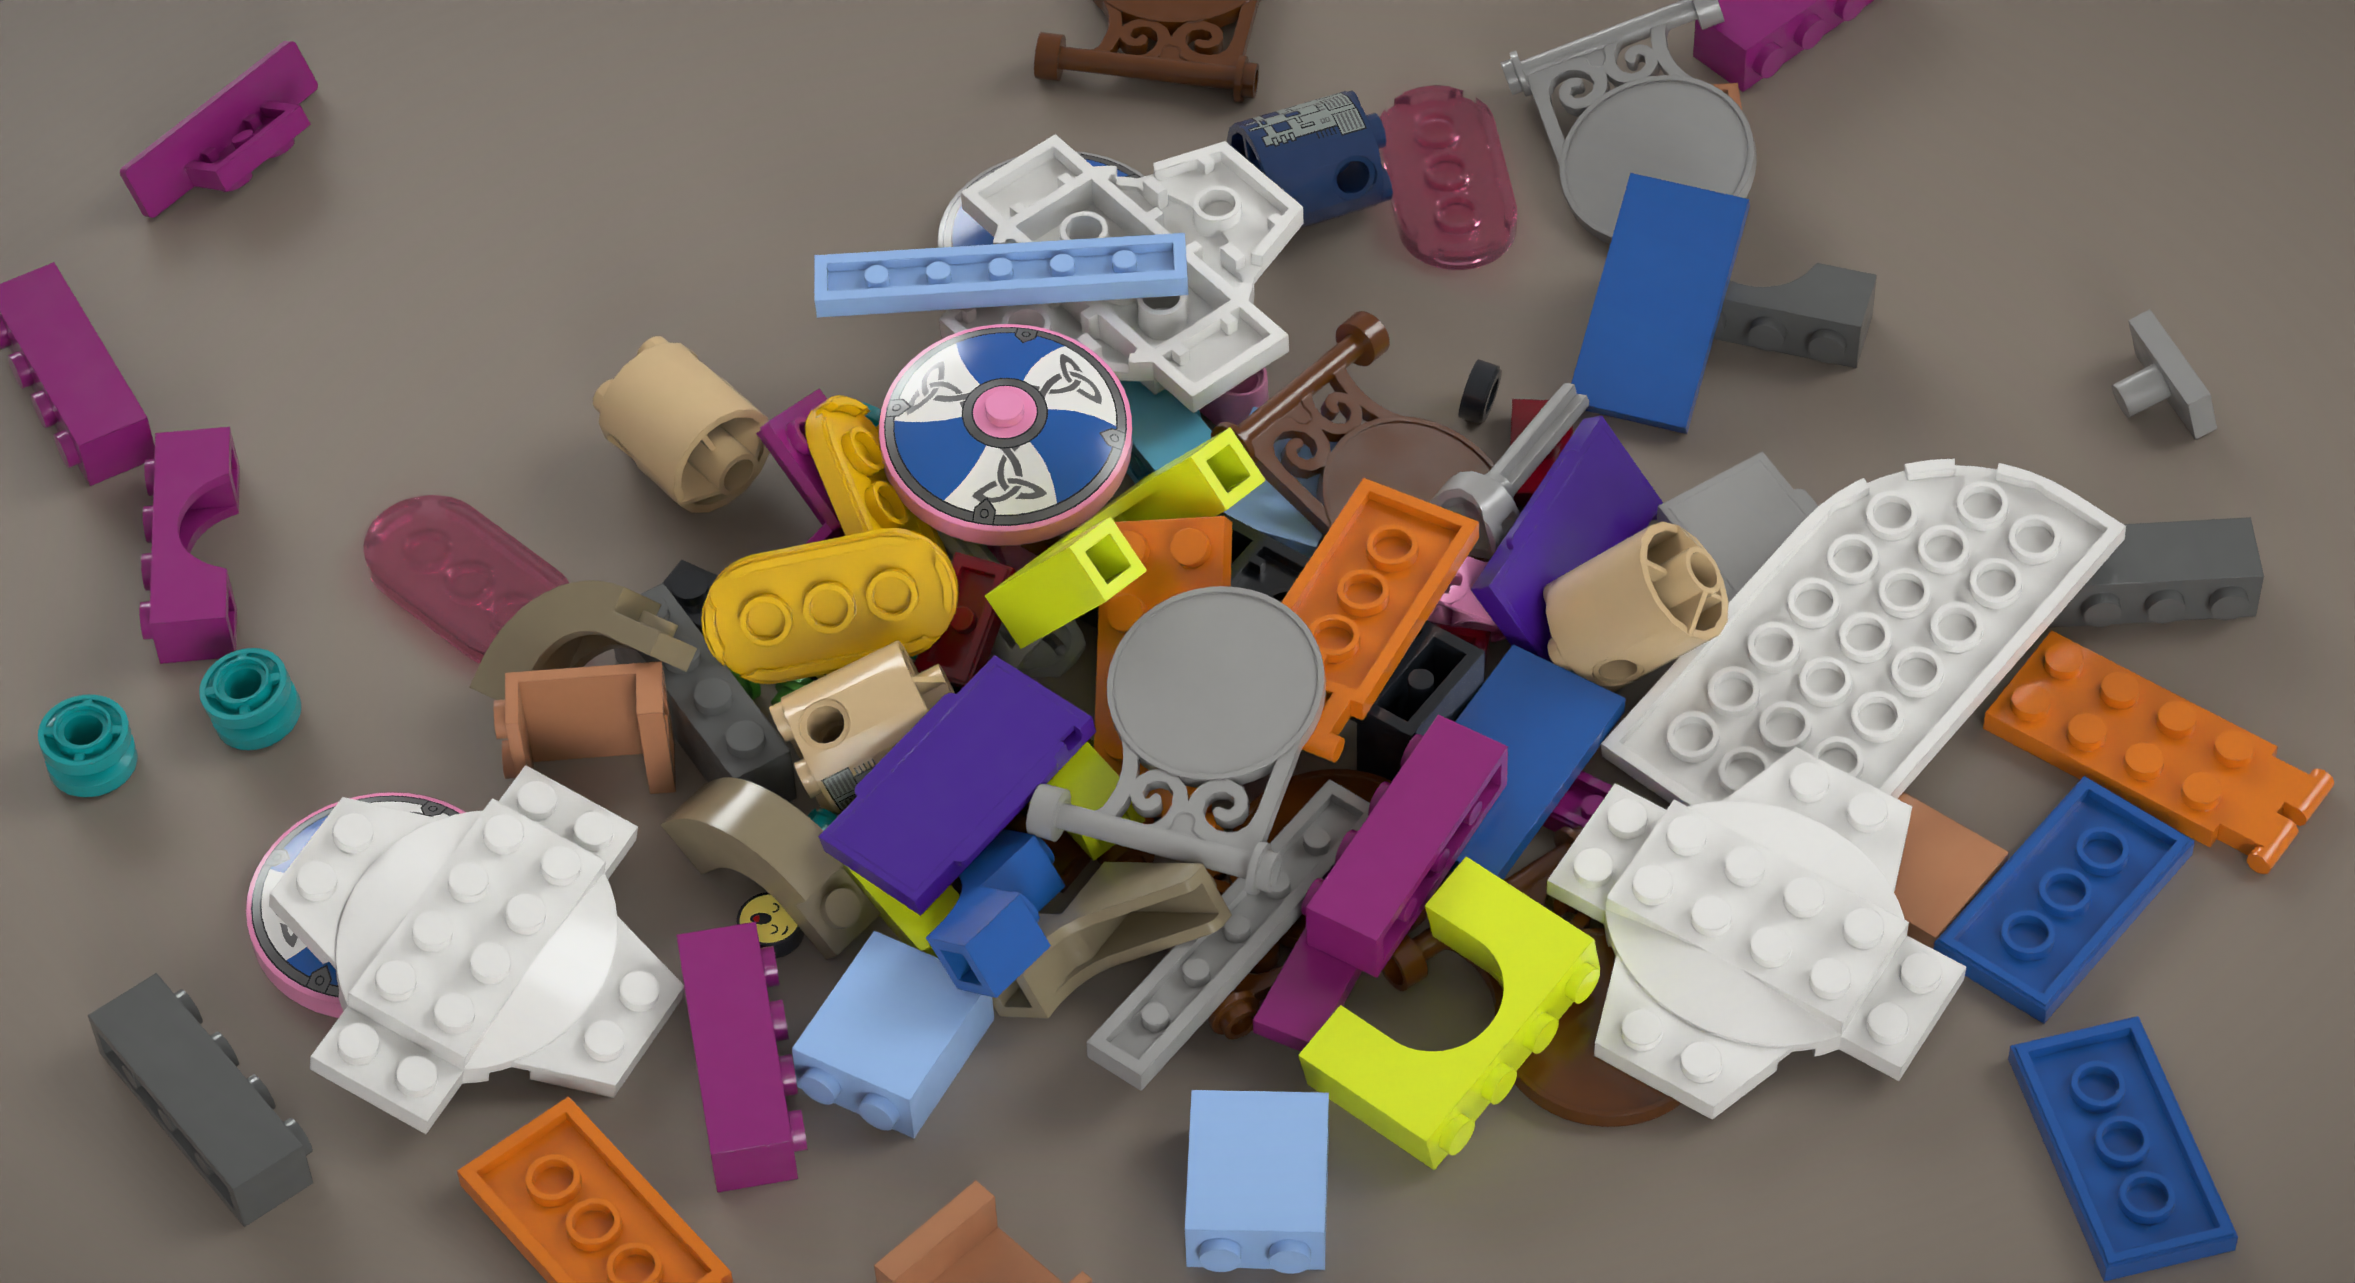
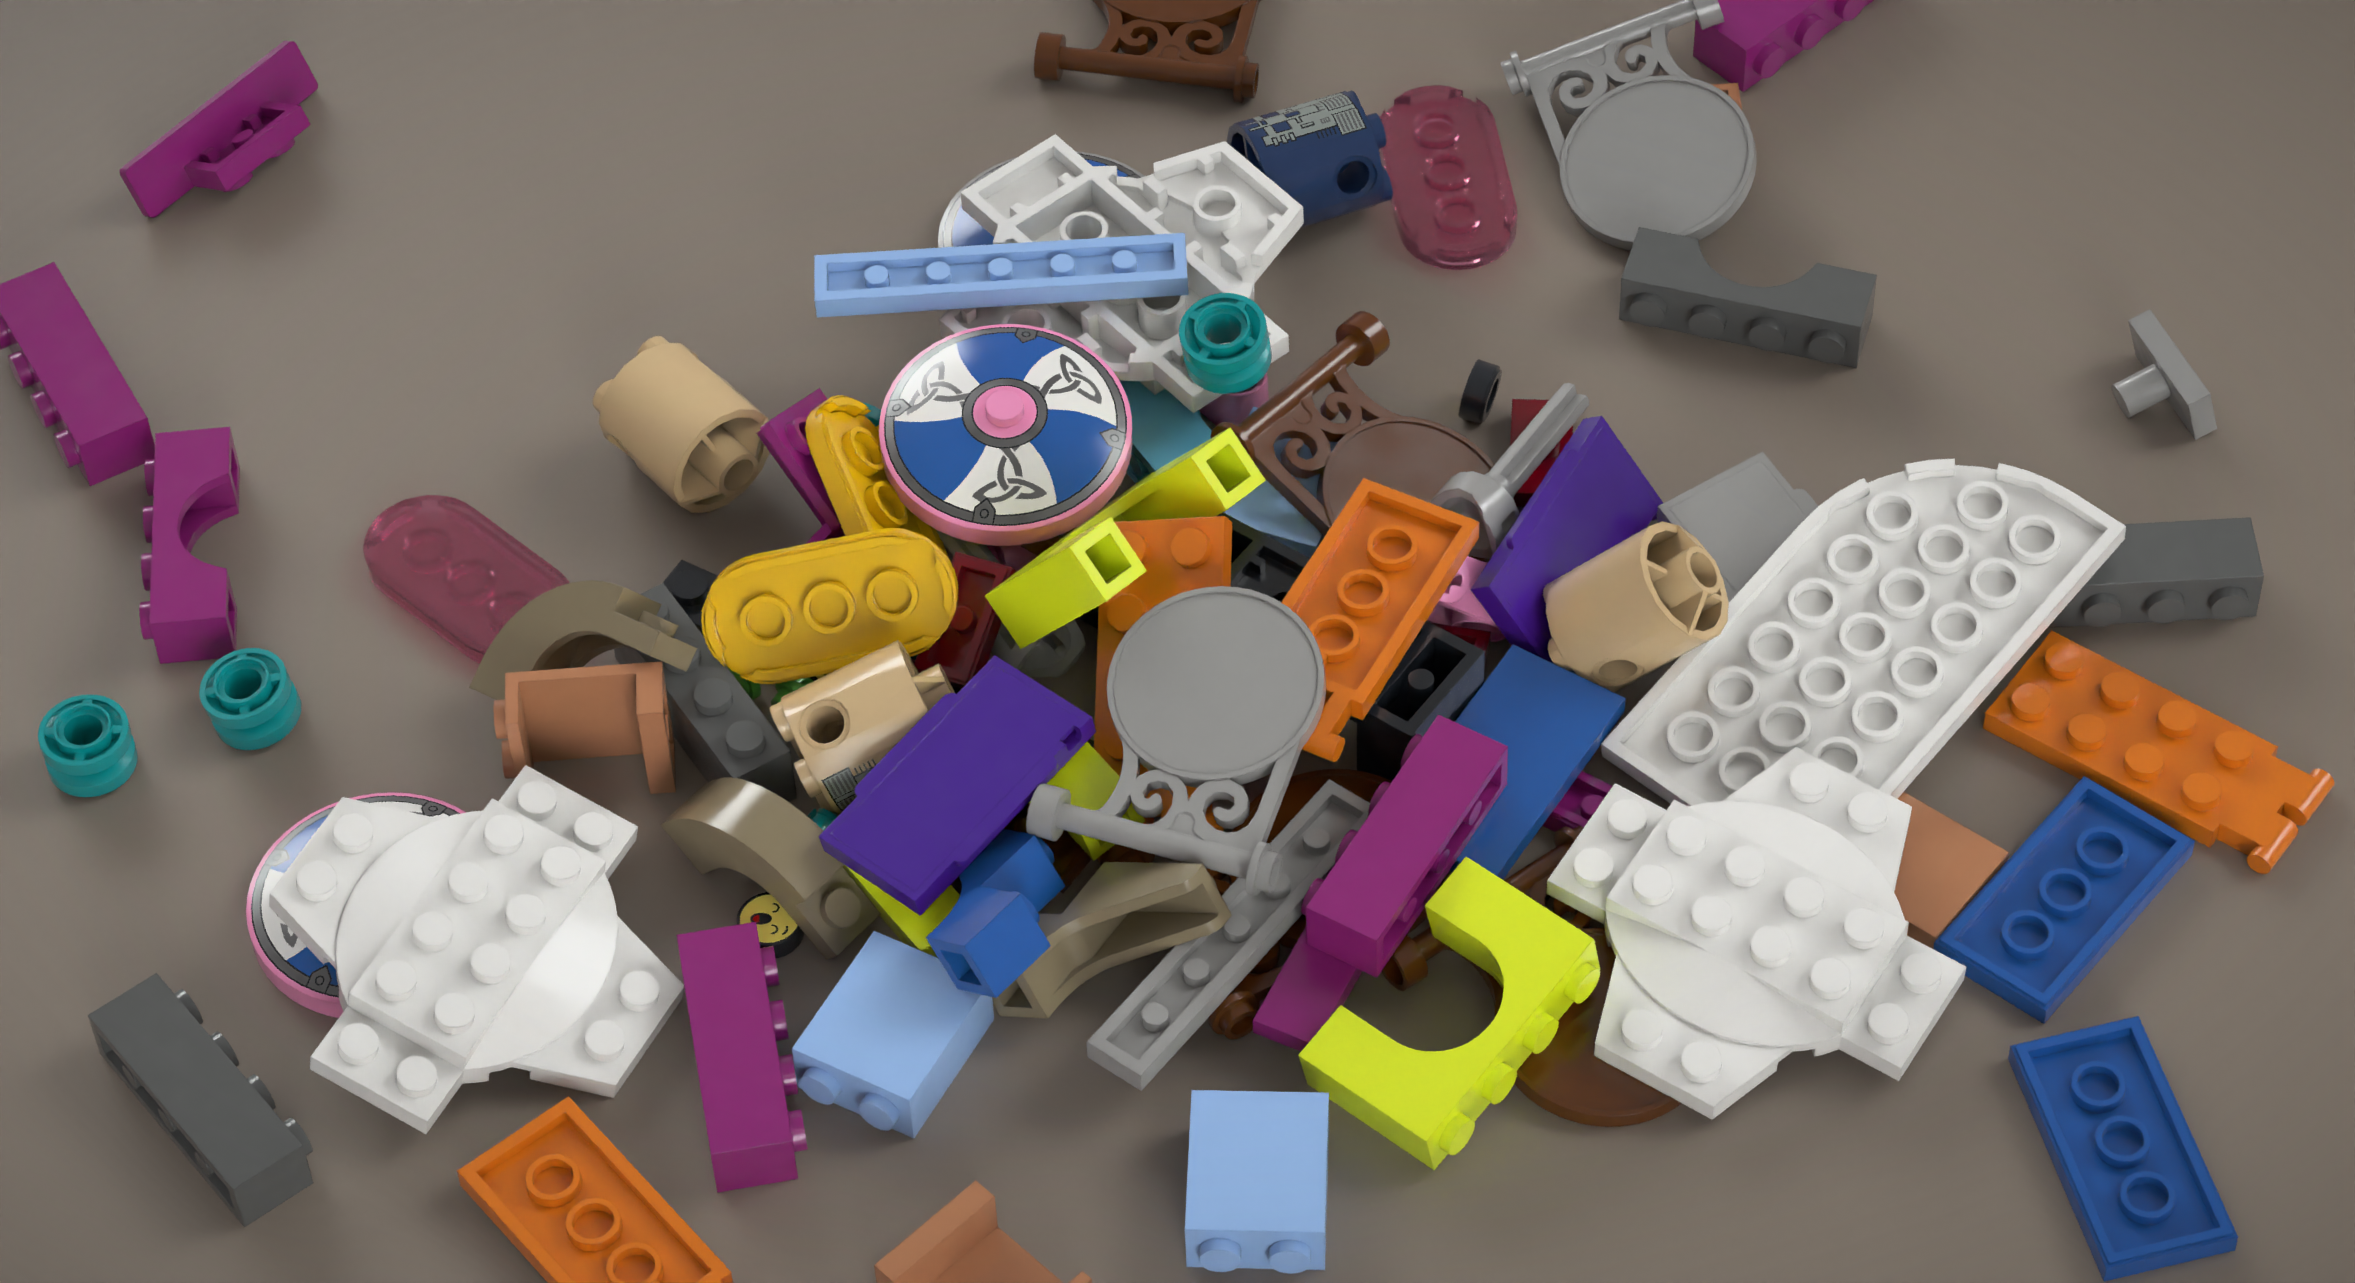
(1222, 320): none -> teal wheel
(1659, 302): blue tile -> none

